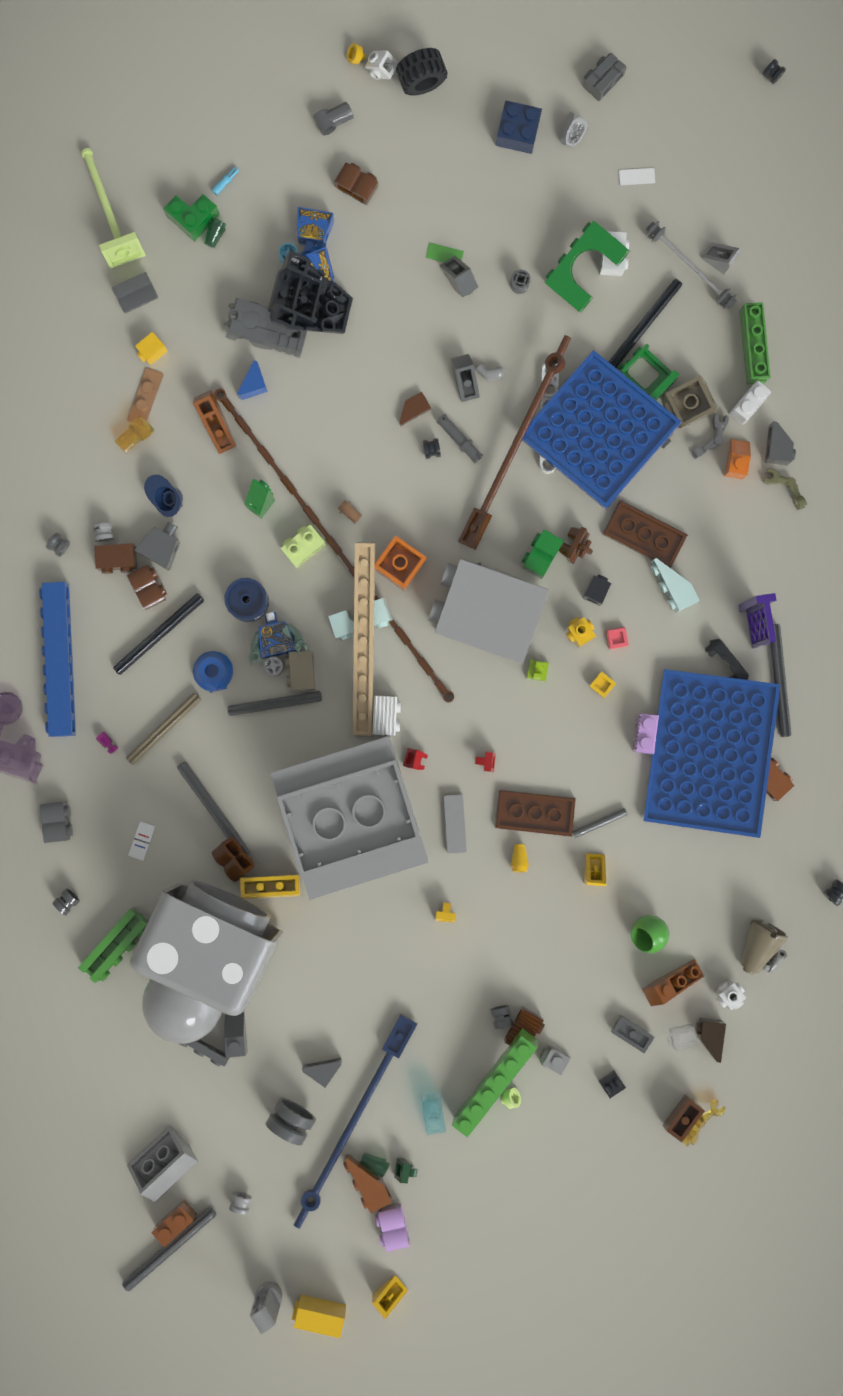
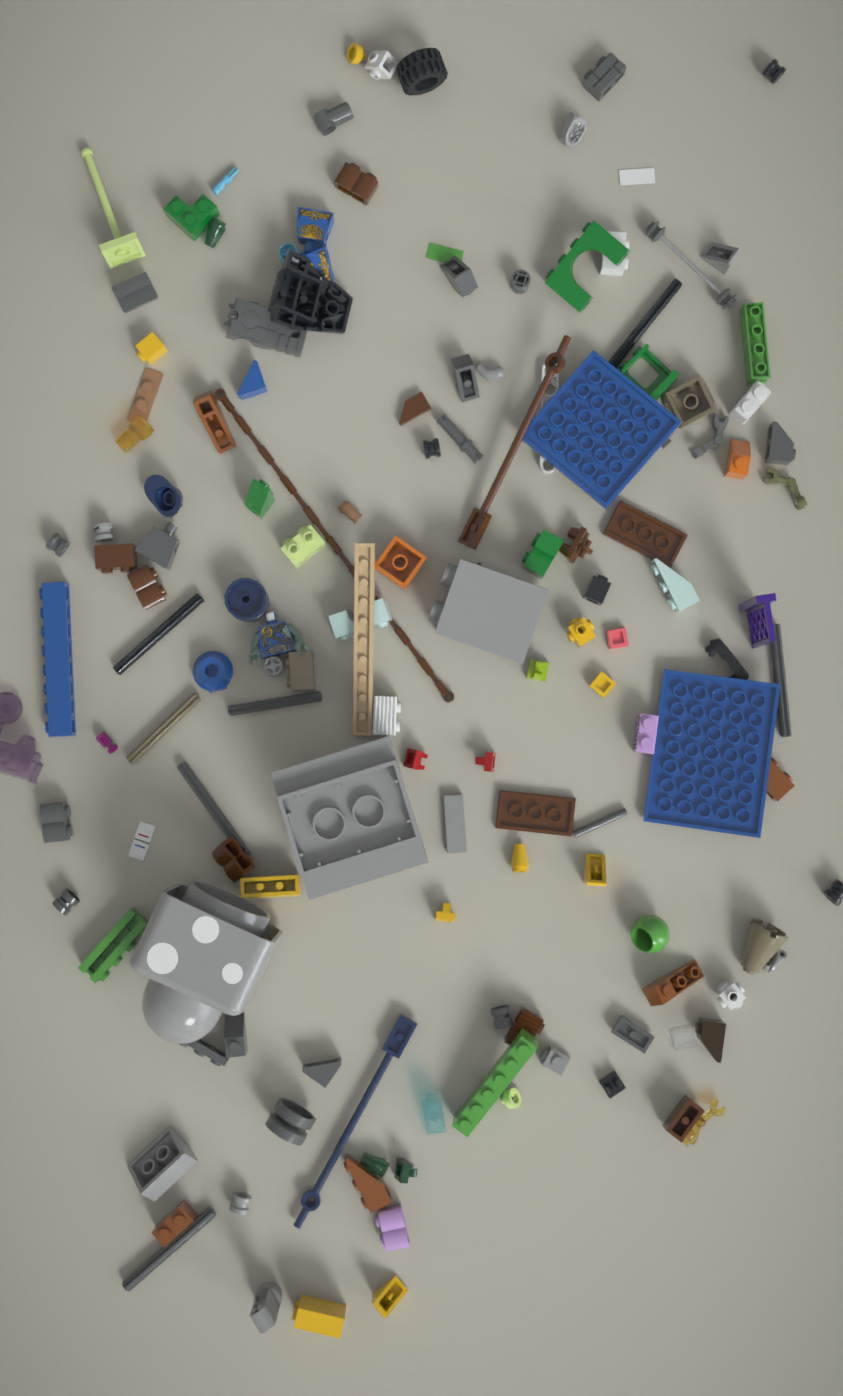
(518, 127): dark blue brick -> none

